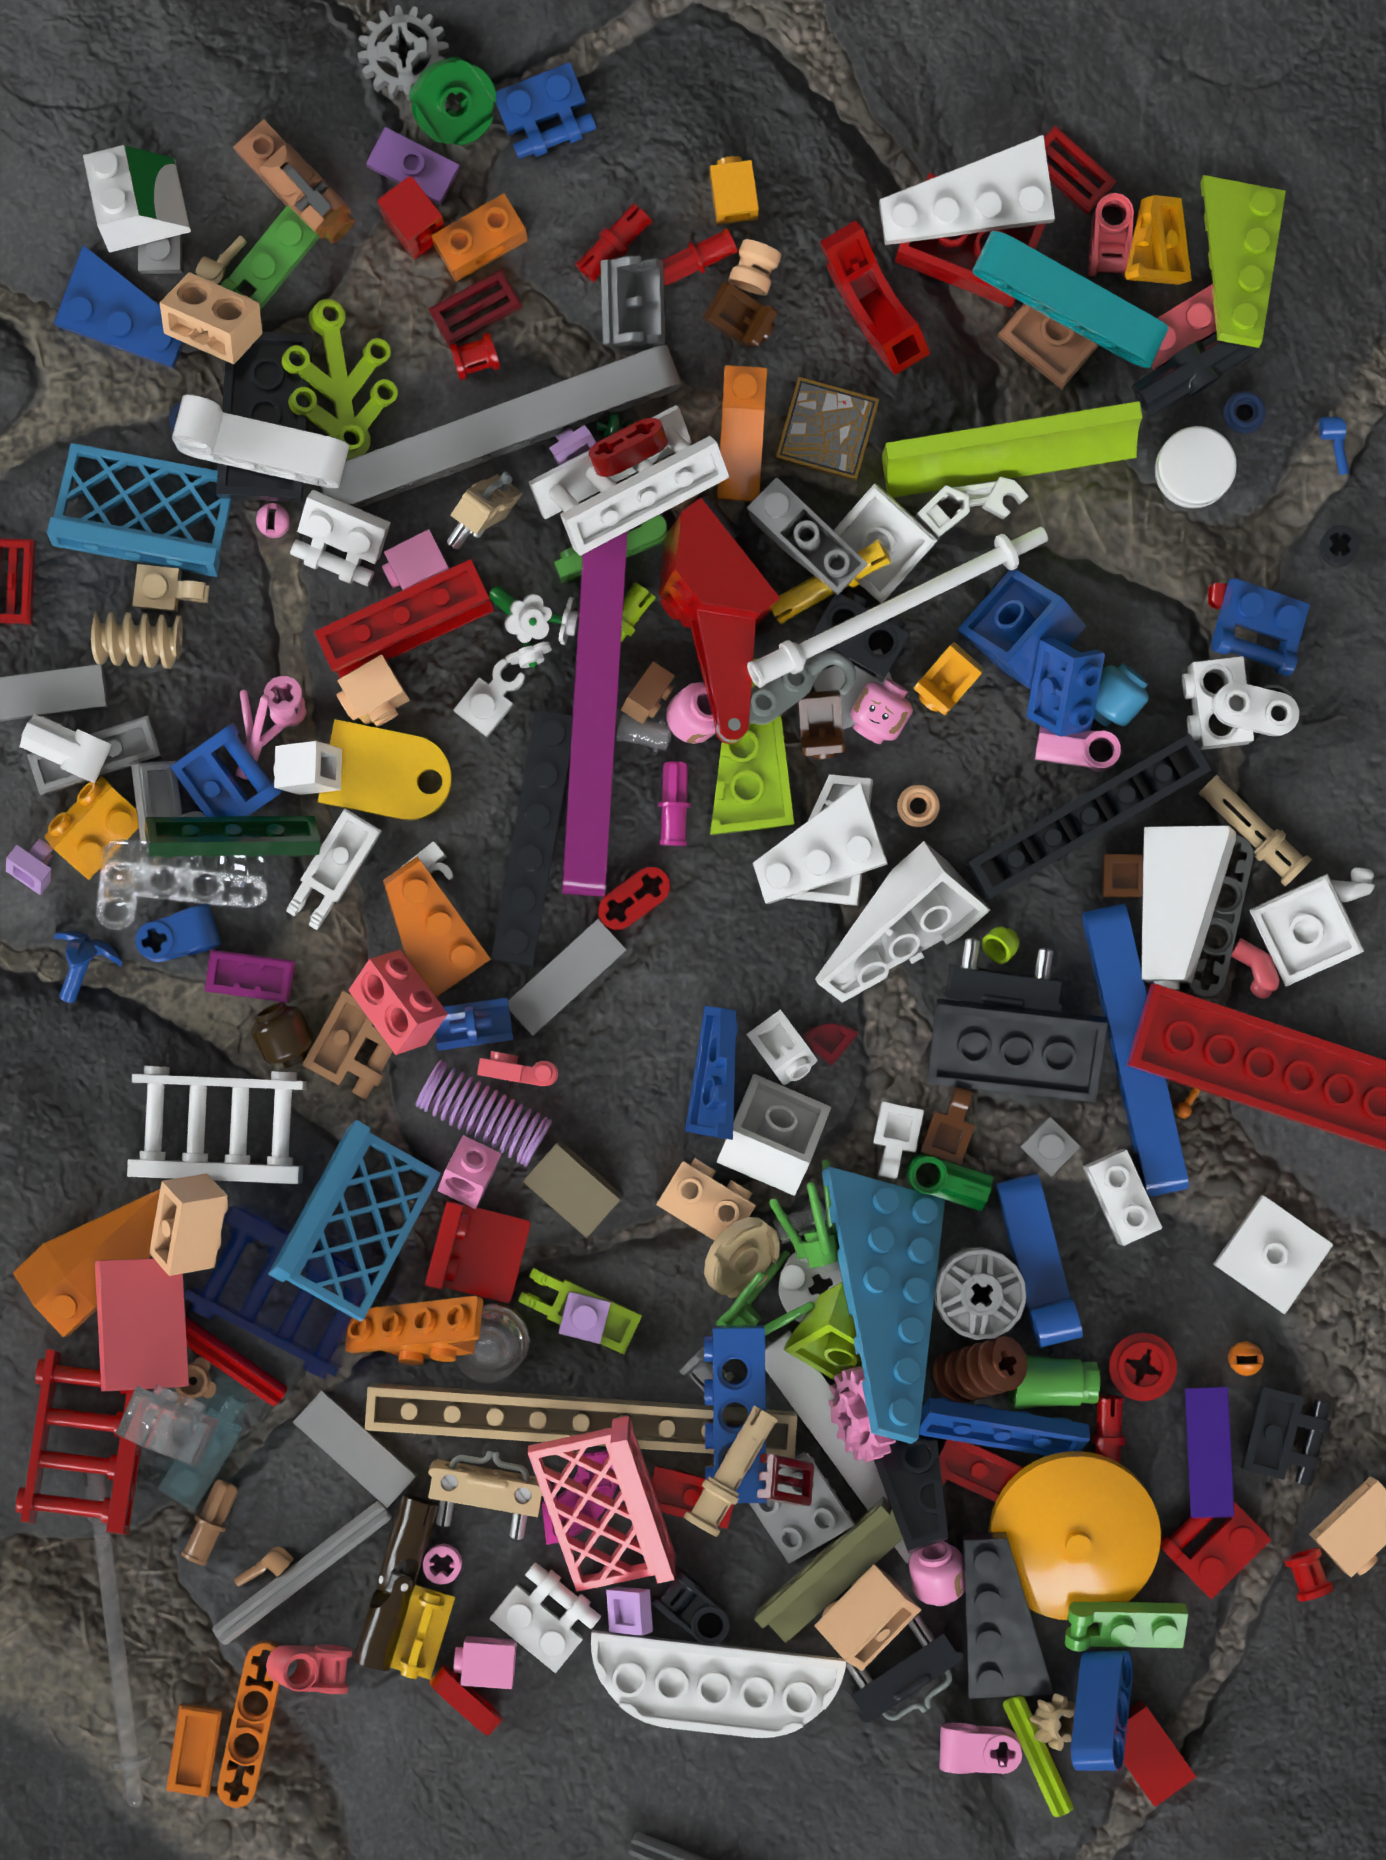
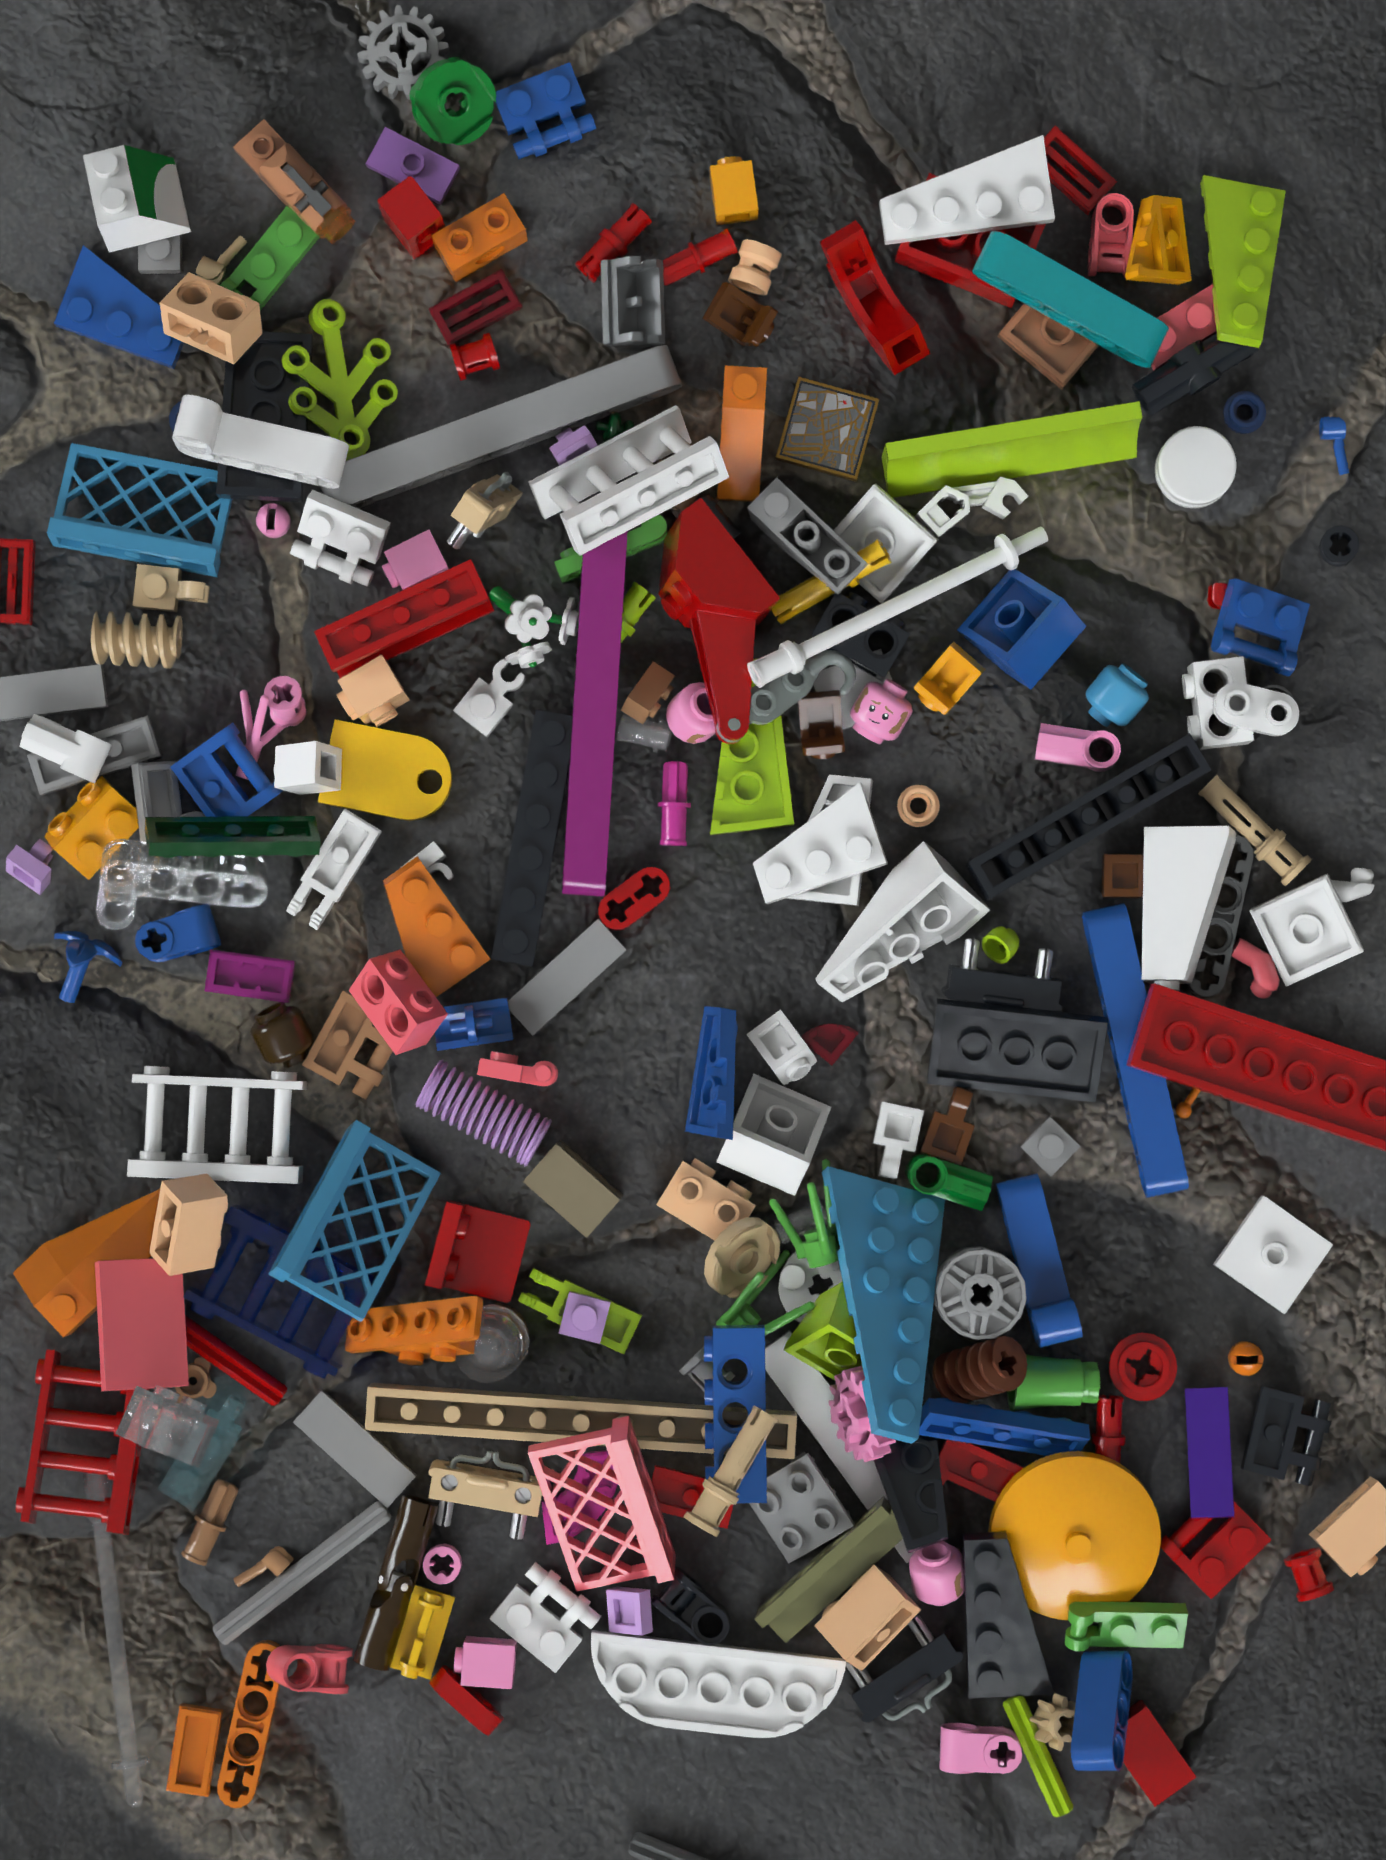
(469, 1172): bright pink brick -> none
(628, 447): red beam -> none
(772, 1480): dark red tile -> none
(1064, 687): blue bracket -> none
(1122, 1197): white brick -> none

